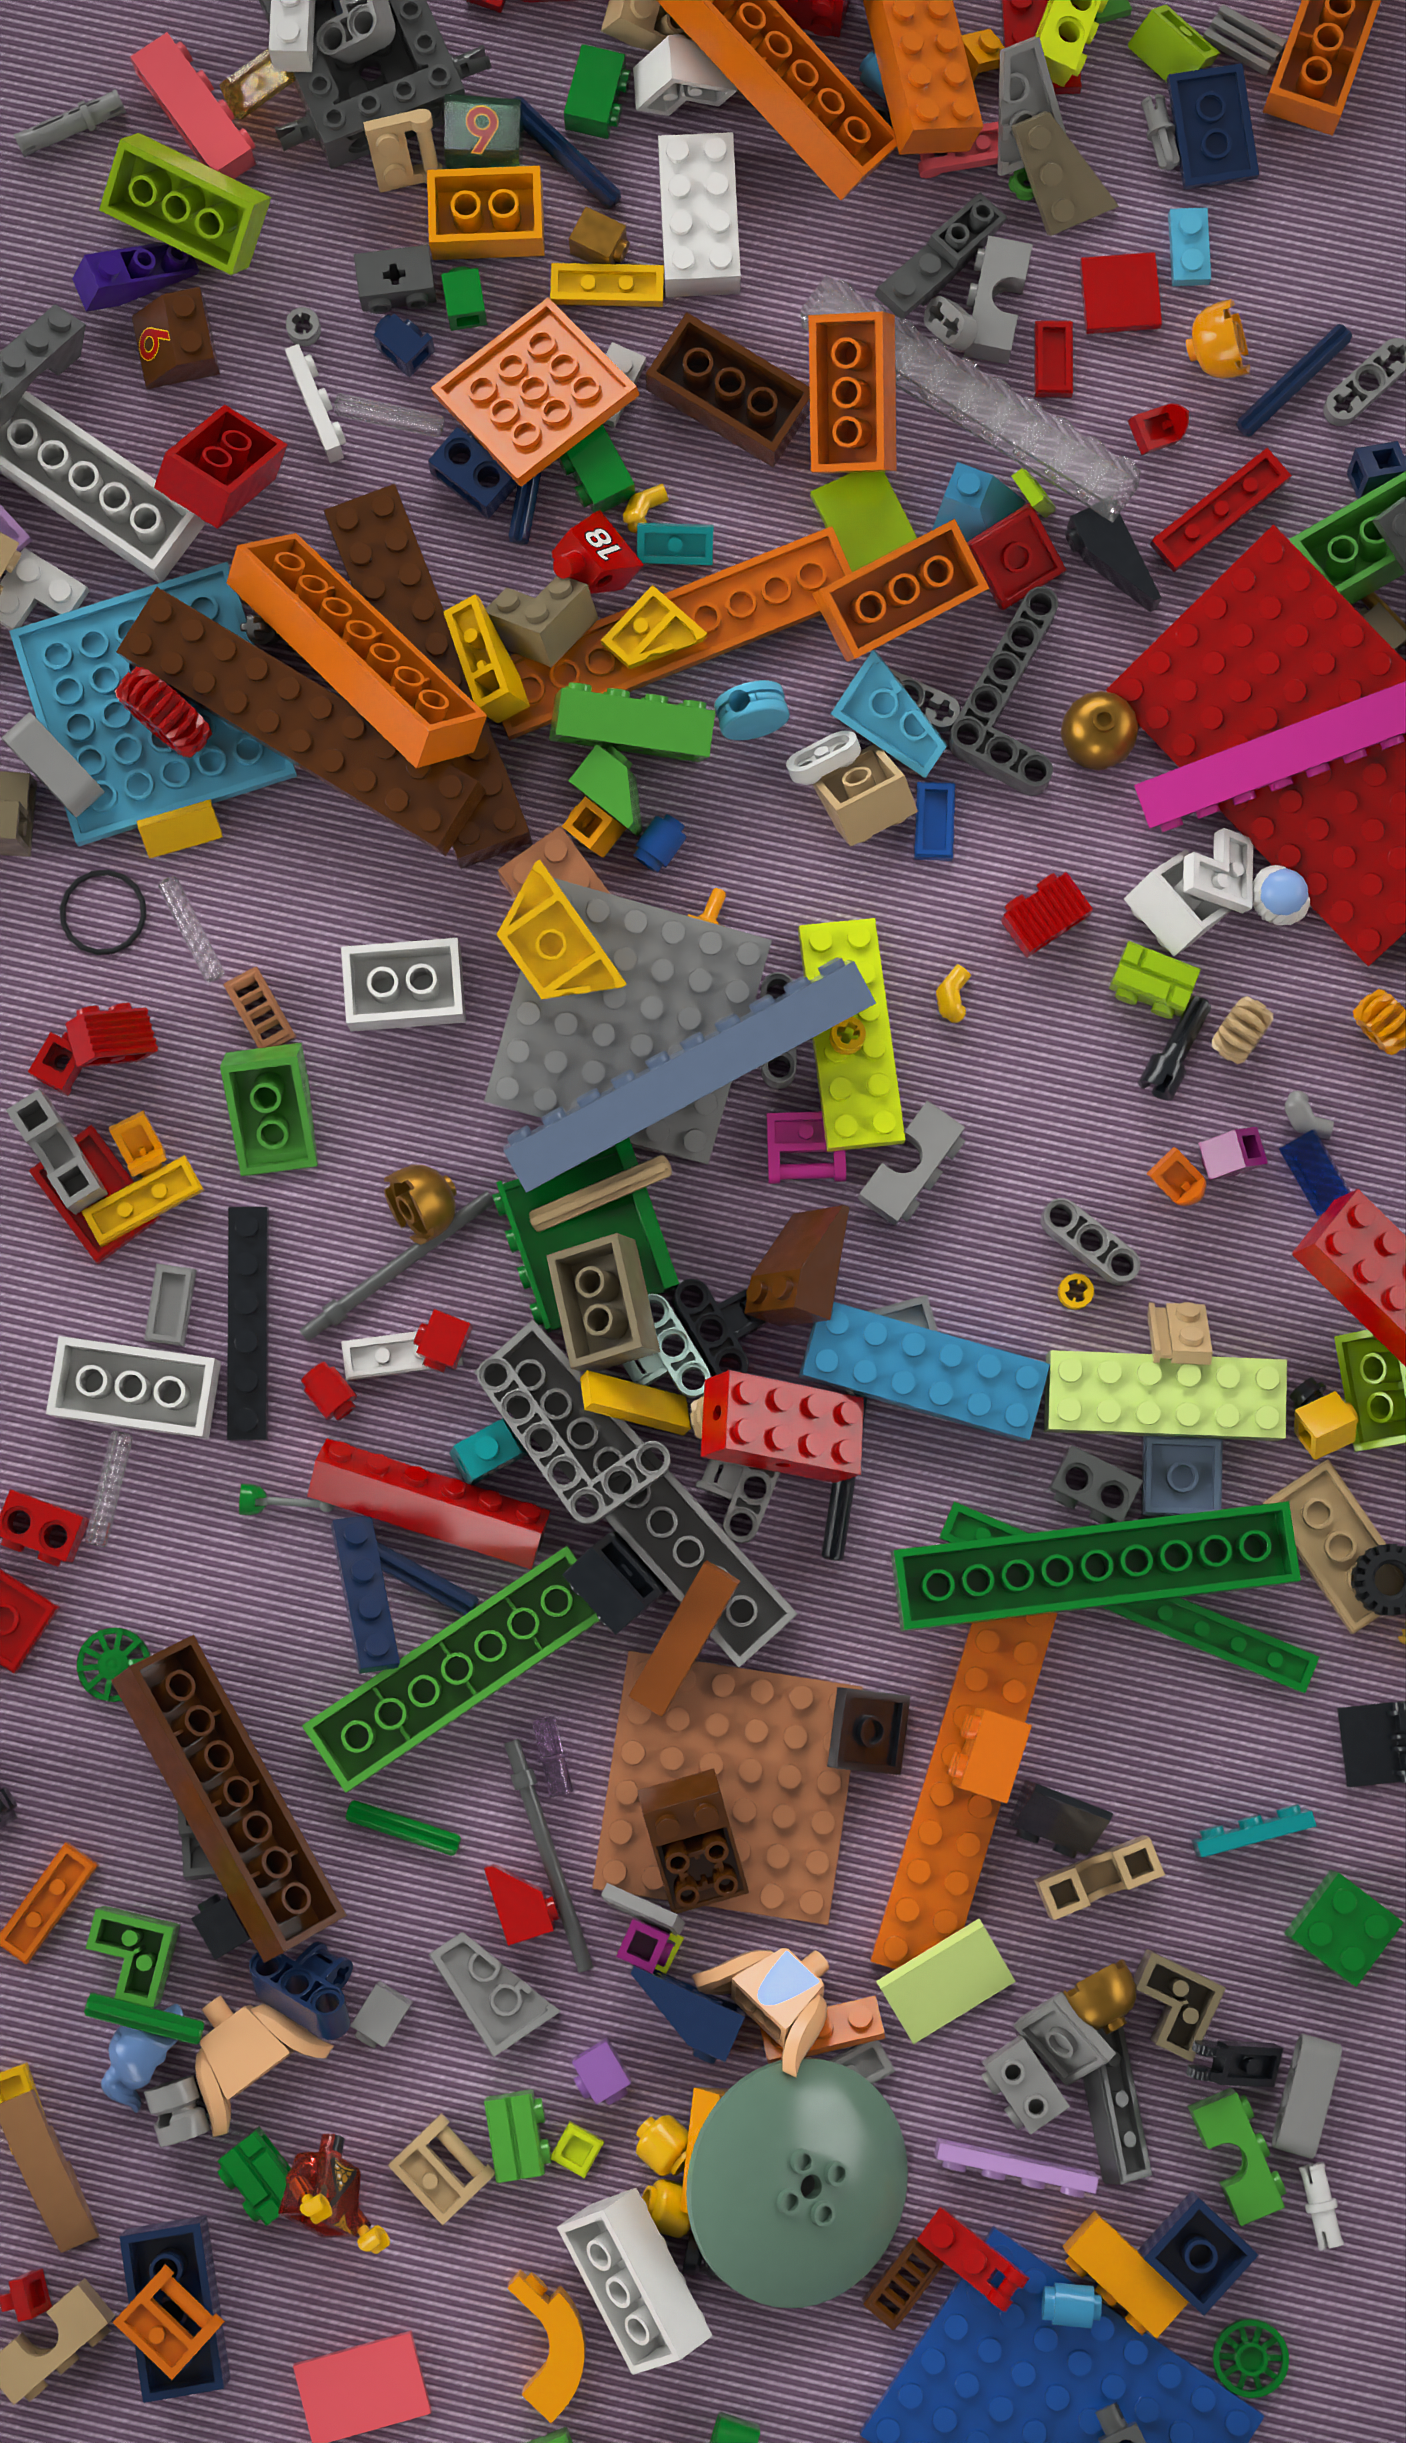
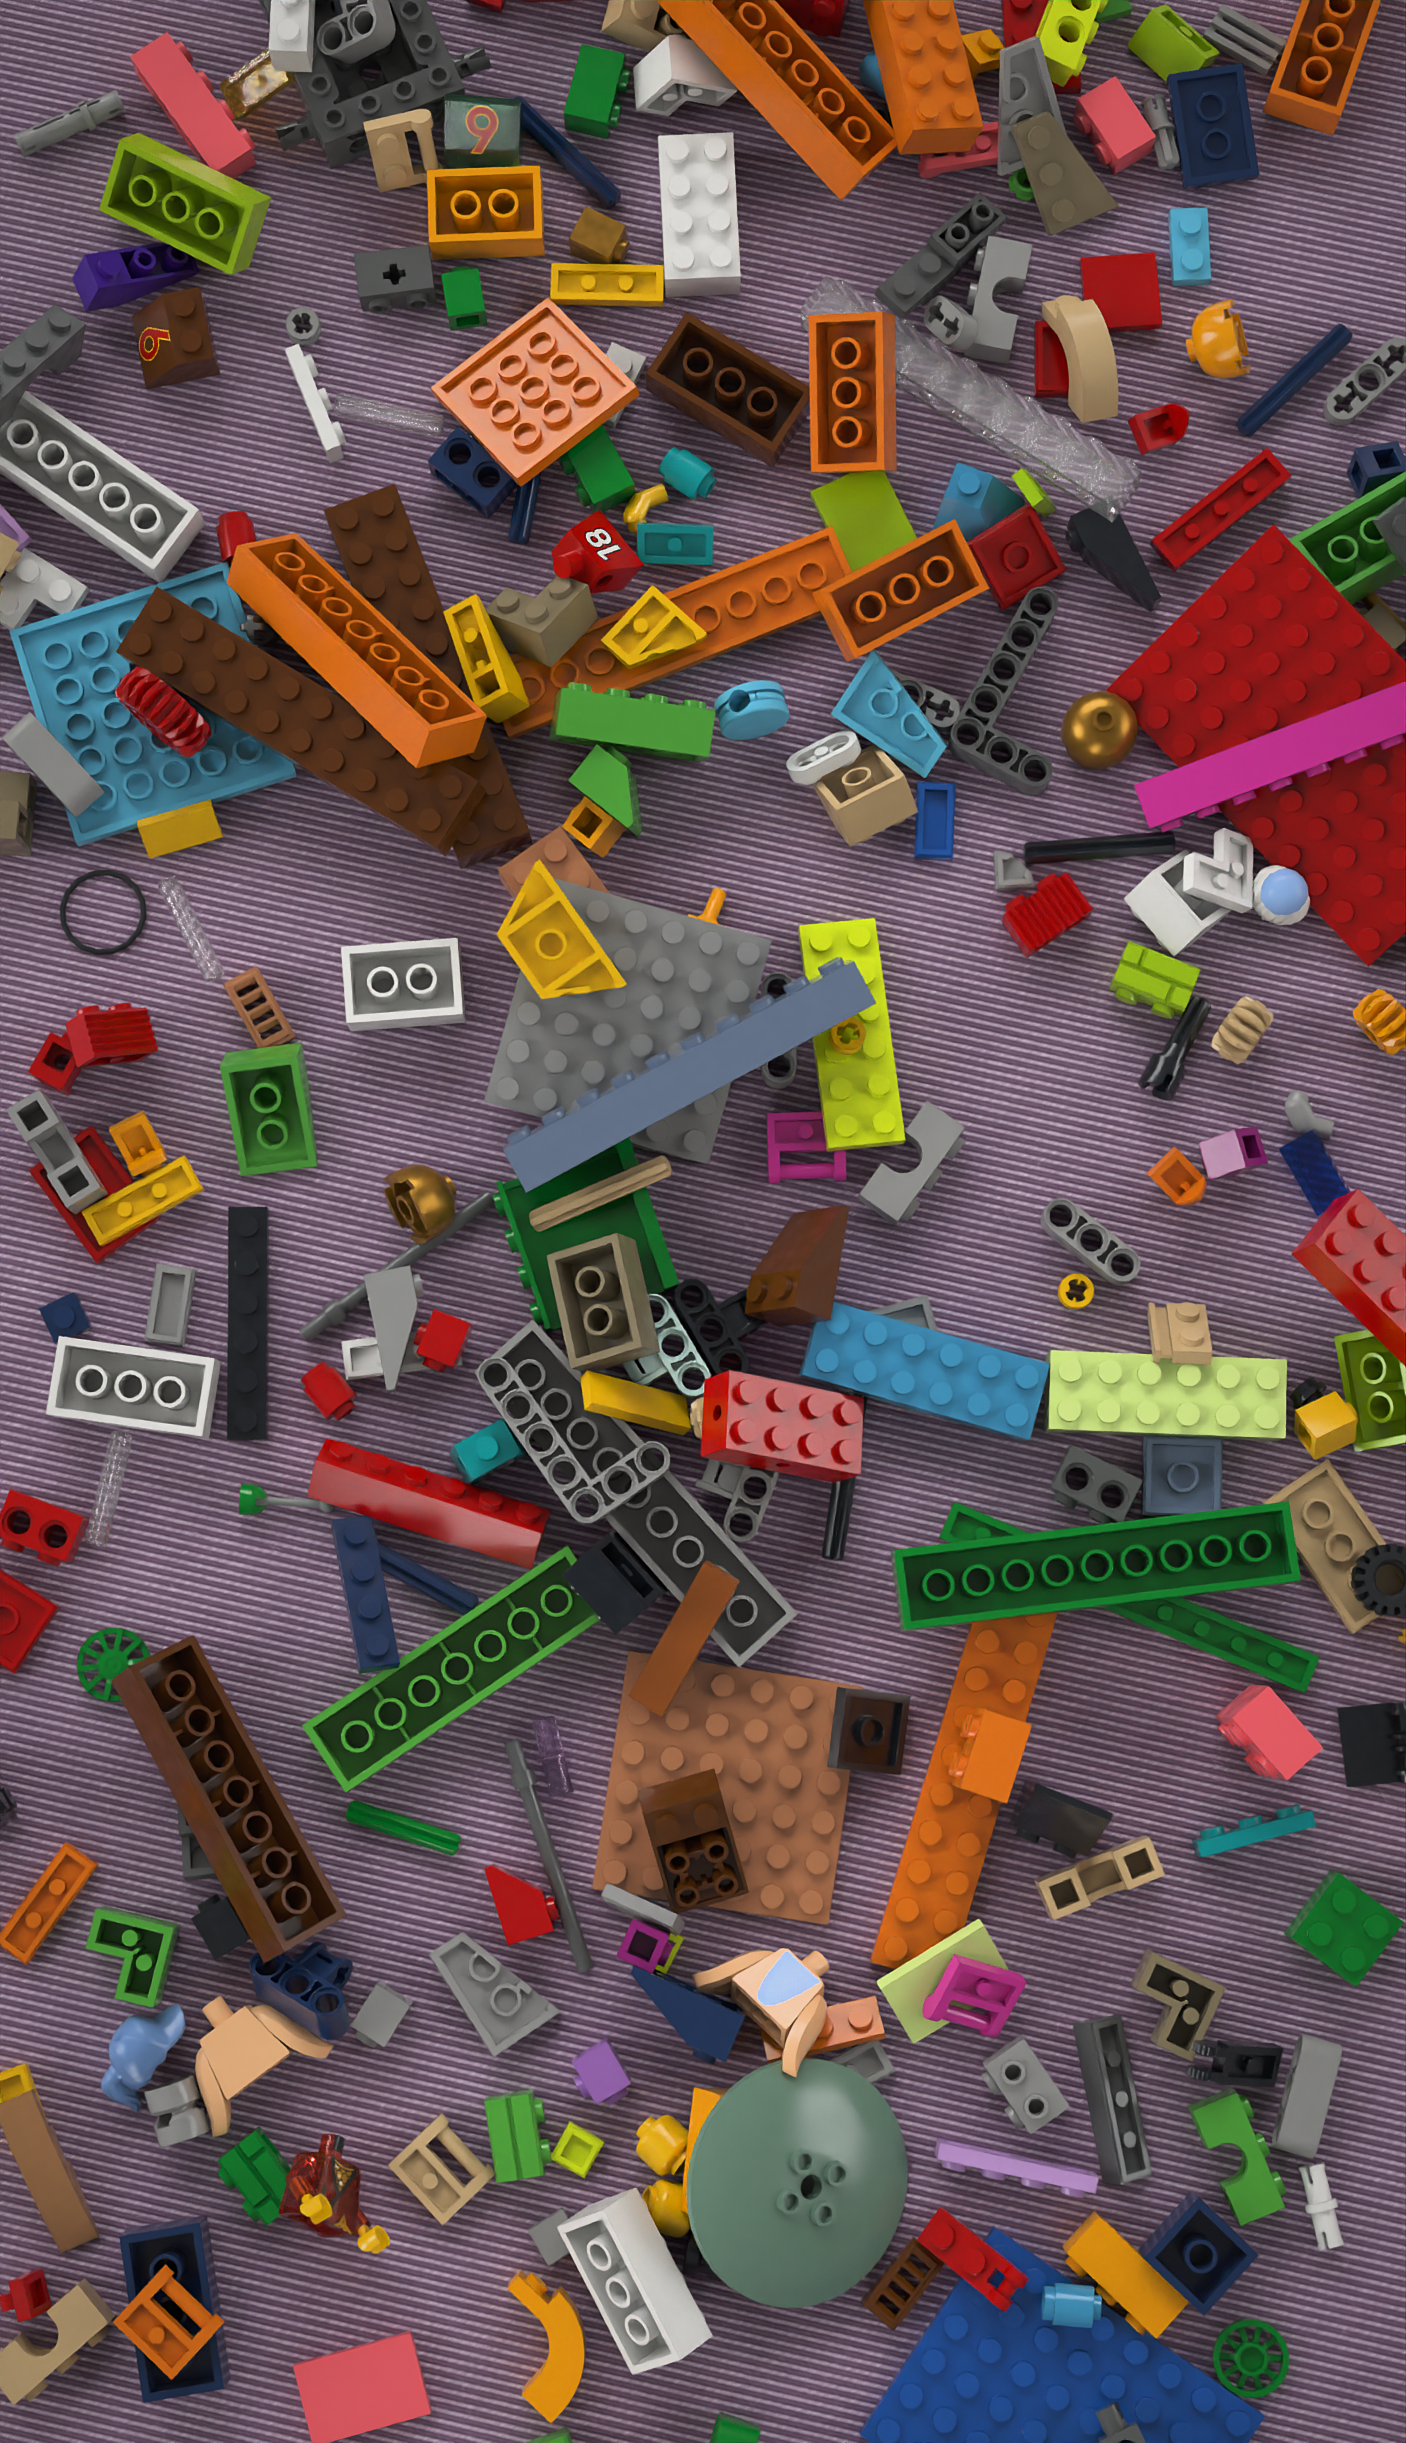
(65, 1317): none -> dark blue plate
(144, 2018): green axle -> none
(220, 466): red brick -> none
(233, 530): none -> red brick
(393, 1311): none -> light grey slope
(403, 343): dark blue brick -> none
(548, 2237): none -> light grey tile
(659, 842): blue brick -> none
(687, 473): none -> teal brick
(949, 997): yellow arm -> none
(978, 1986): none -> dark pink plate
(1011, 873): none -> light grey tile
(1064, 2039): light grey plate -> none
(1088, 354): none -> tan arch
(1099, 847): none -> black axle
(1104, 1997): pearl gold cylinder -> none
(1113, 126): none -> coral brick
(1267, 1732): none -> coral brick

